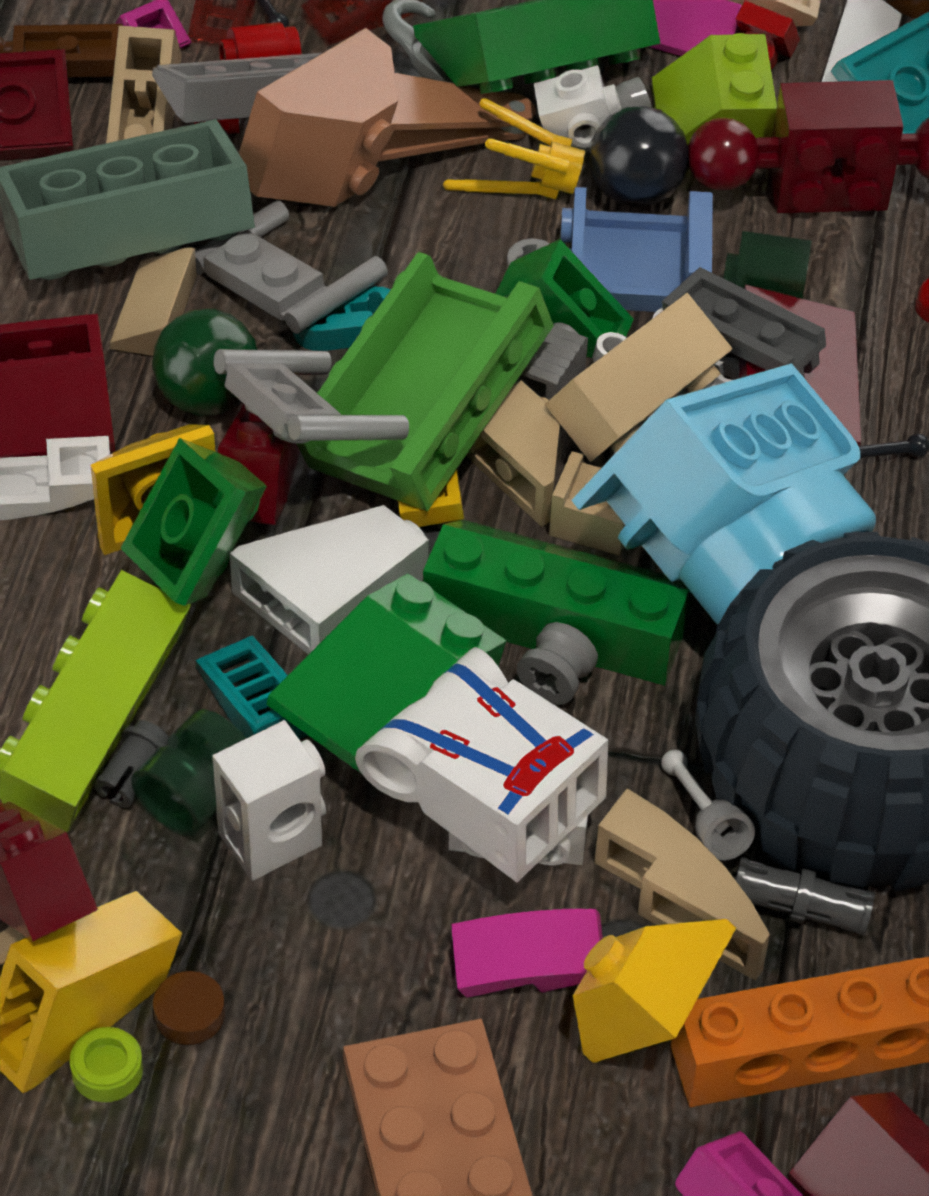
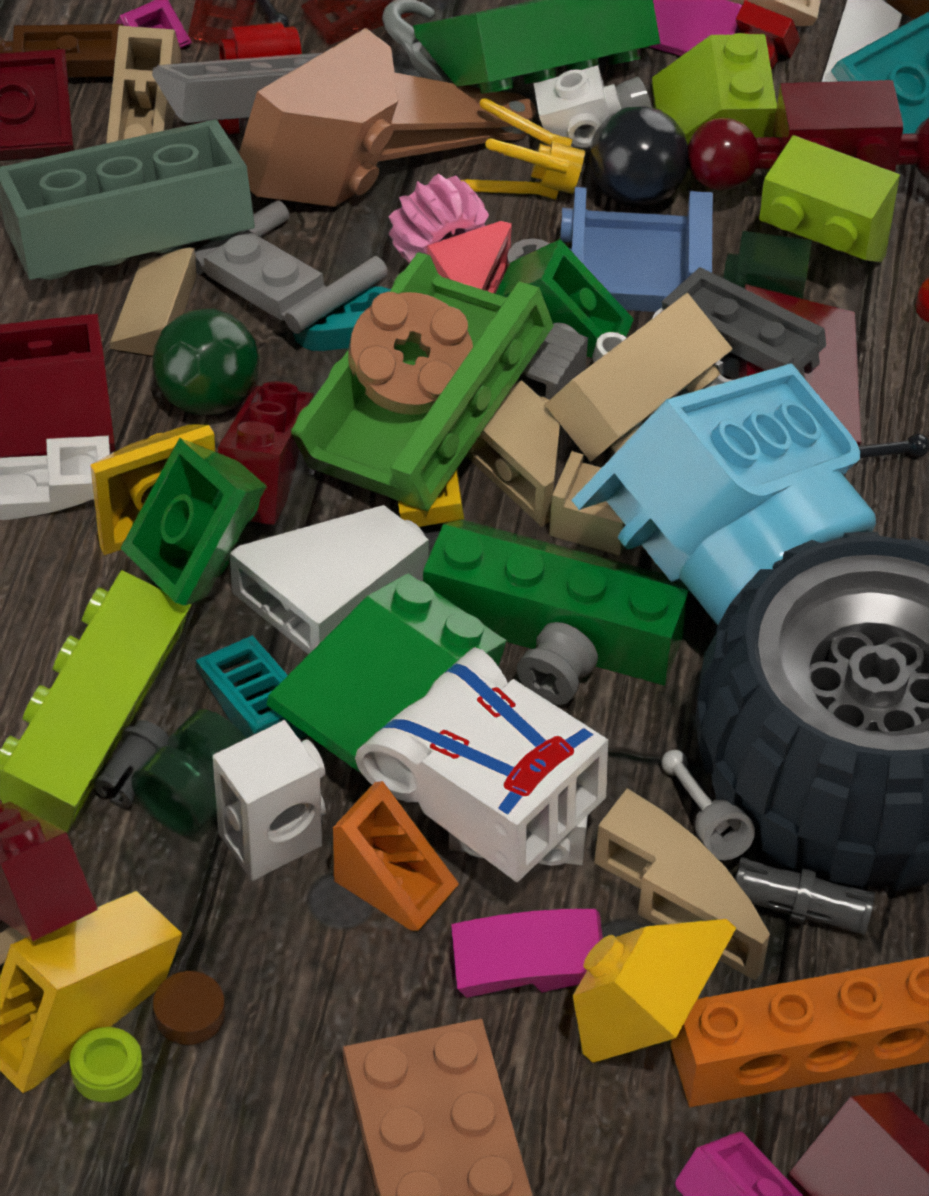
(293, 410): light grey plate -> none
(389, 860): none -> orange slope
(403, 319): none -> nougat plate
(435, 214): none -> bright pink gear
(475, 256): none -> coral slope
(831, 199): none -> lime slope

